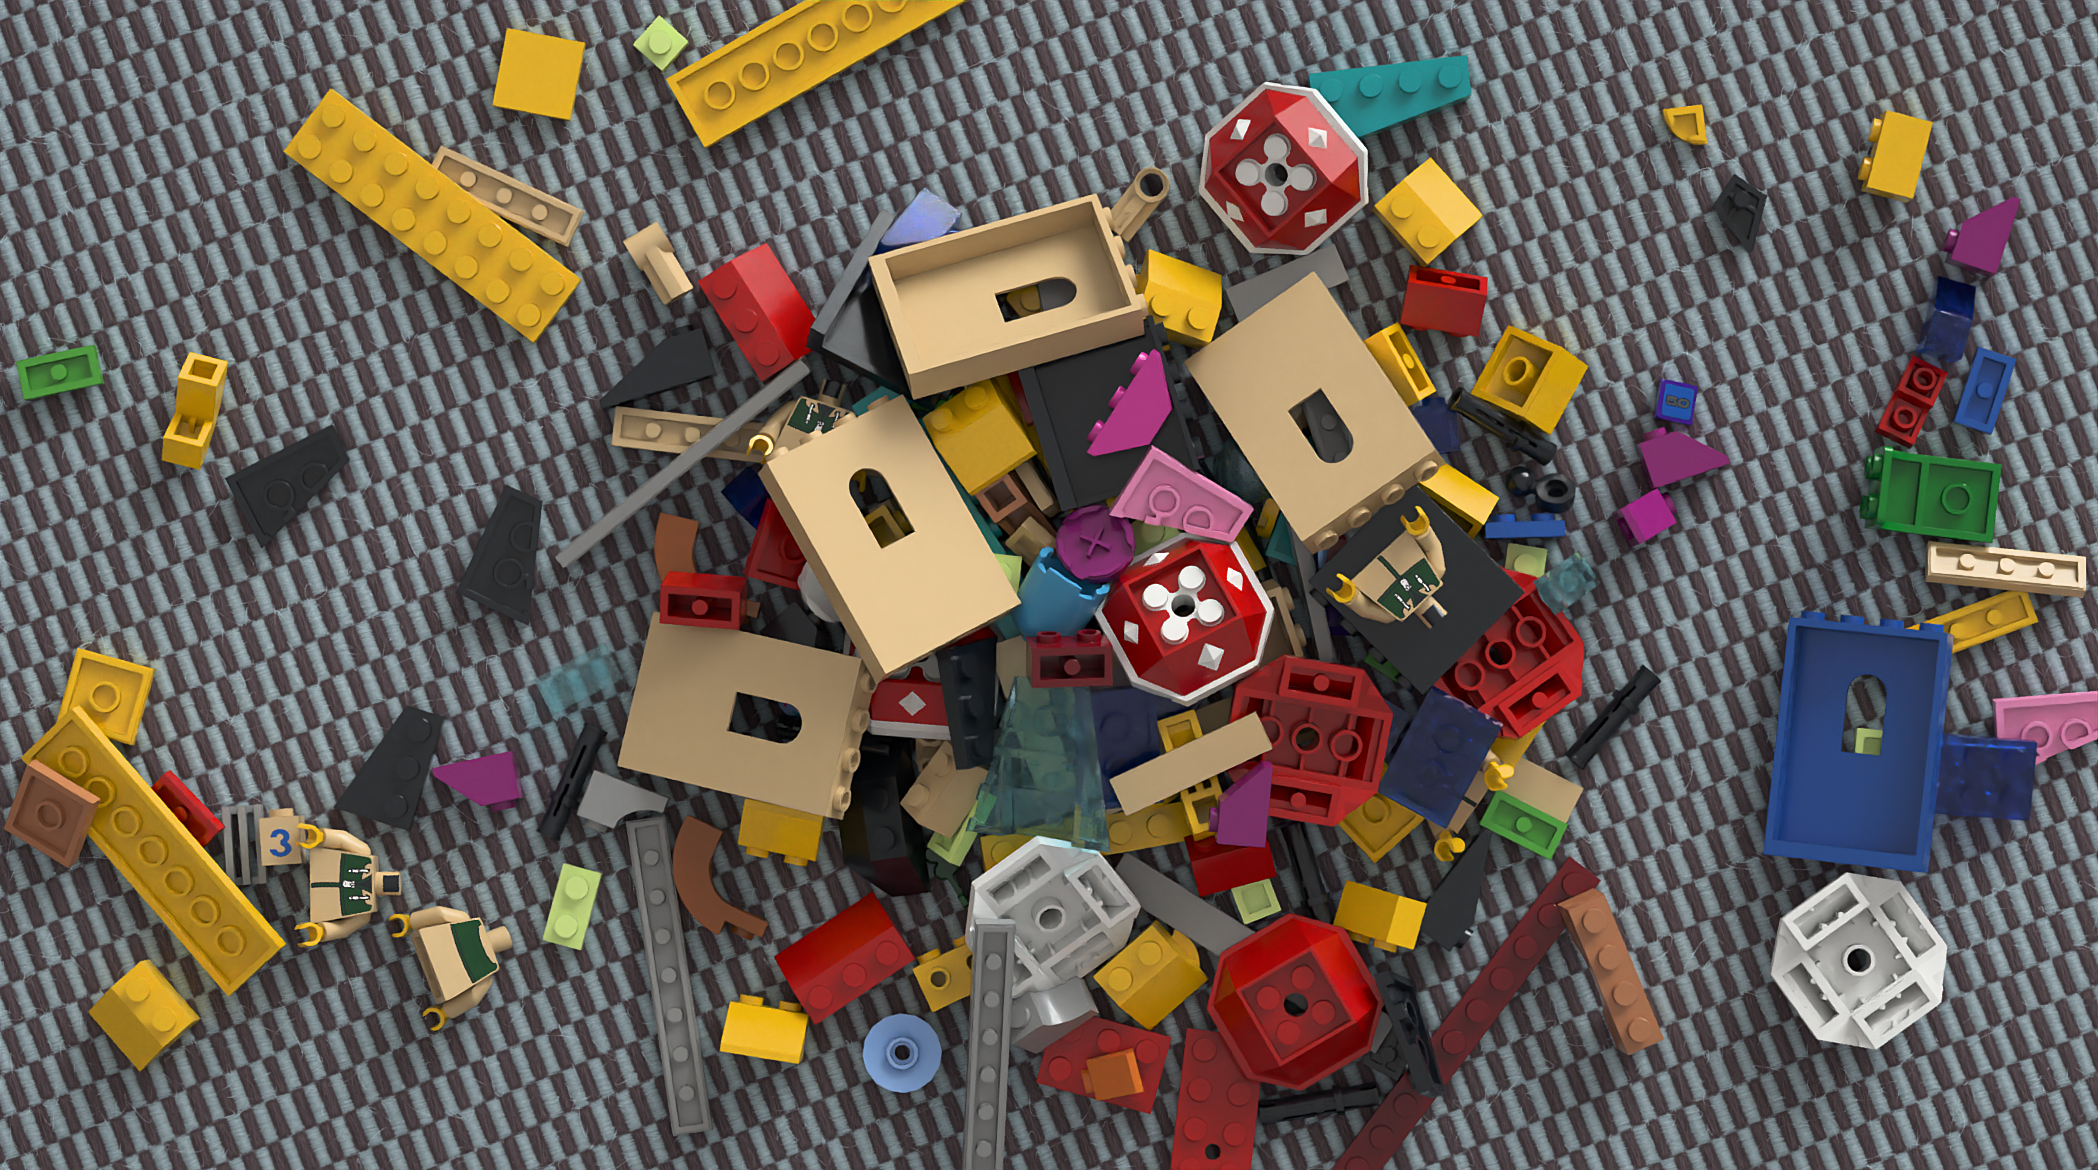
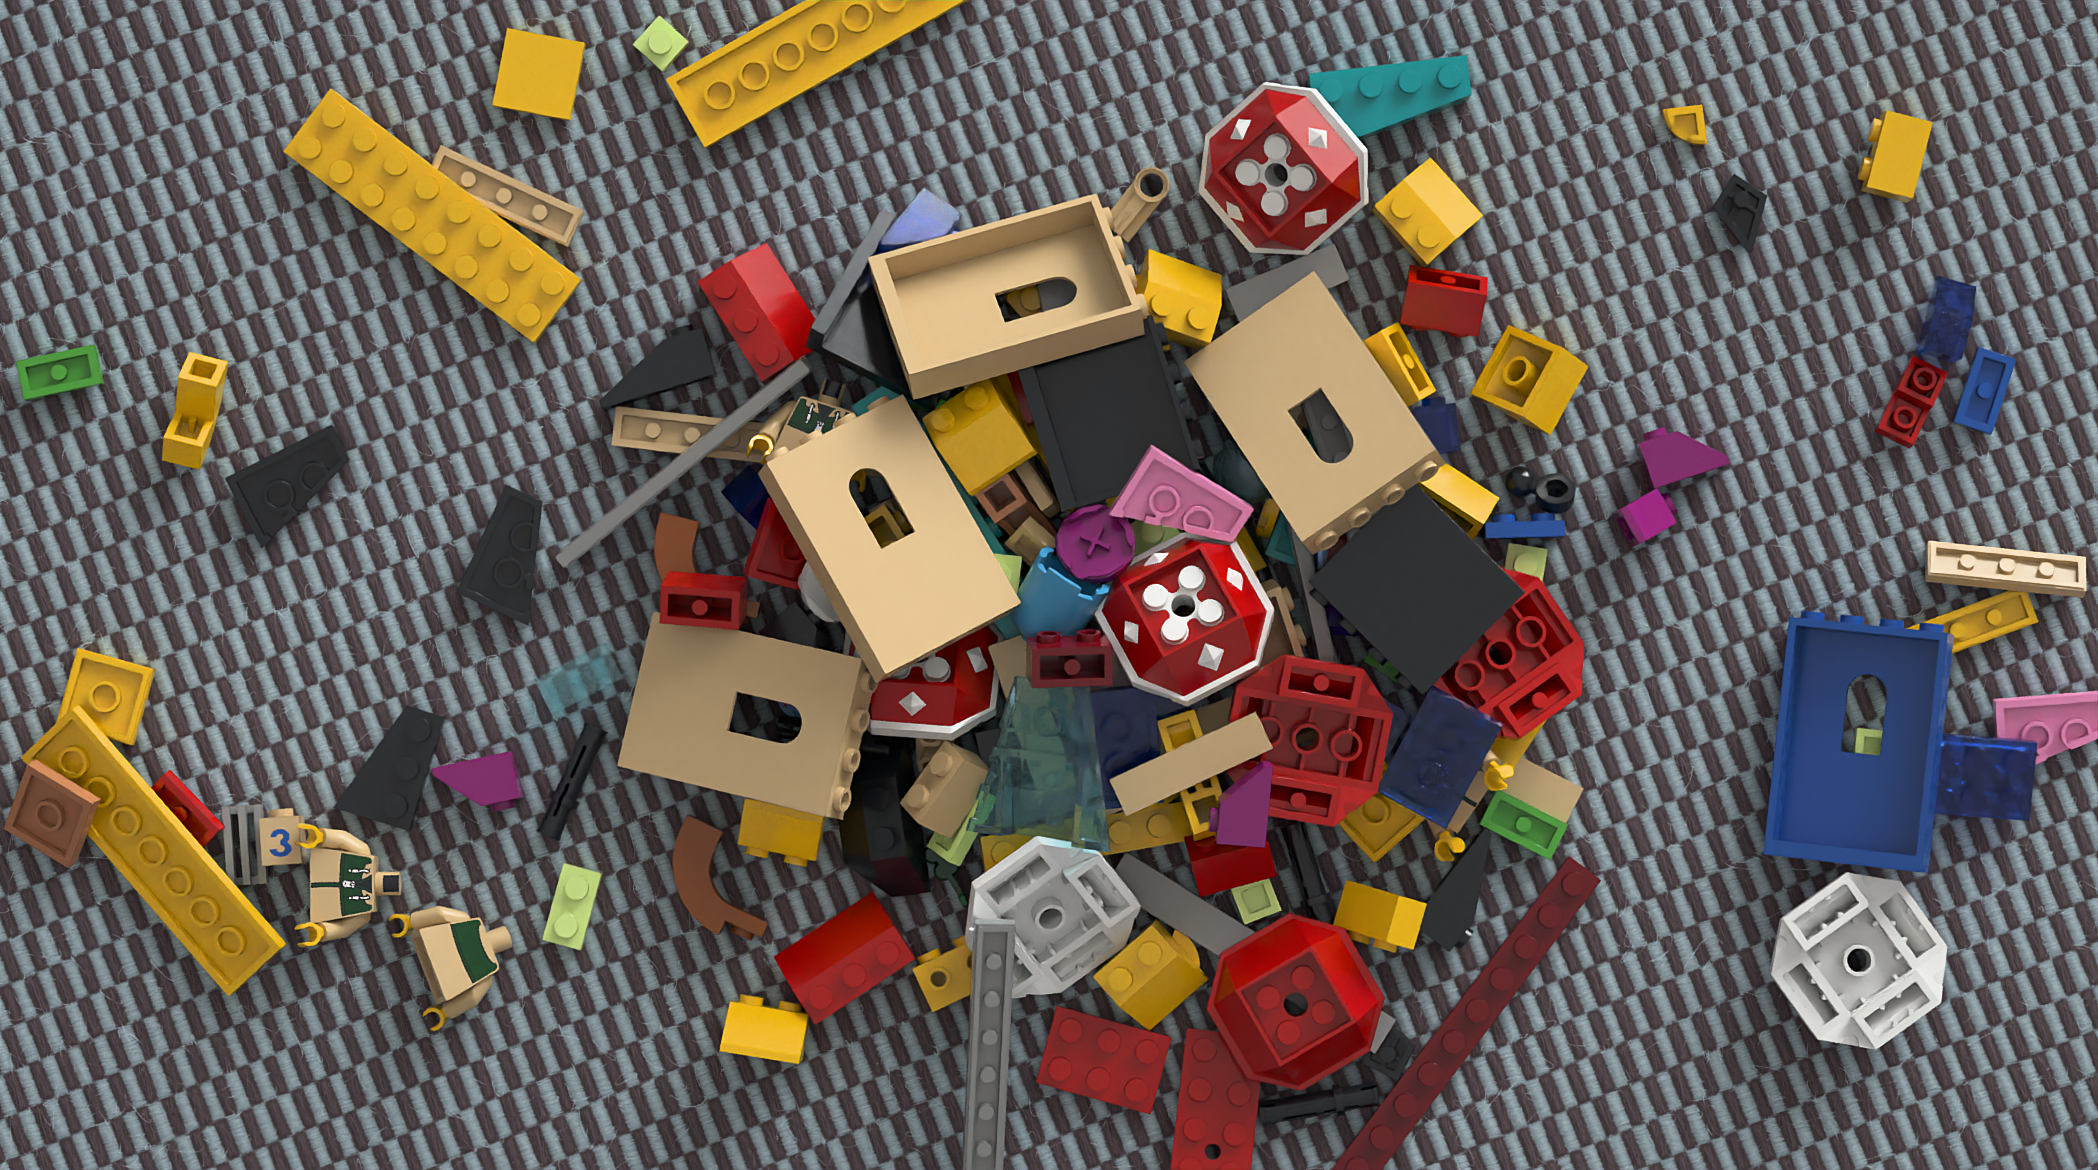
(143, 1014): yellow slope -> none
(612, 799): light grey arch -> none
(655, 256): tan piece -> none
(669, 975): light grey tile -> none
(899, 1074): light blue dish -> none
(969, 699): black wing -> none
(1050, 1014): light grey arch -> none
(1112, 1075): orange slope -> none
(1137, 410): dark pink slope -> none
(1399, 578): torso -> none
(1411, 1031): black wing -> none
(1537, 448): black pin -> none
(1566, 583): clear light blue plate -> none
(1605, 953): nougat arch -> none
(1613, 716): black pin -> none
(1675, 402): slope -> none
(1930, 495): green bracket -> none
(1981, 240): magenta slope -> none

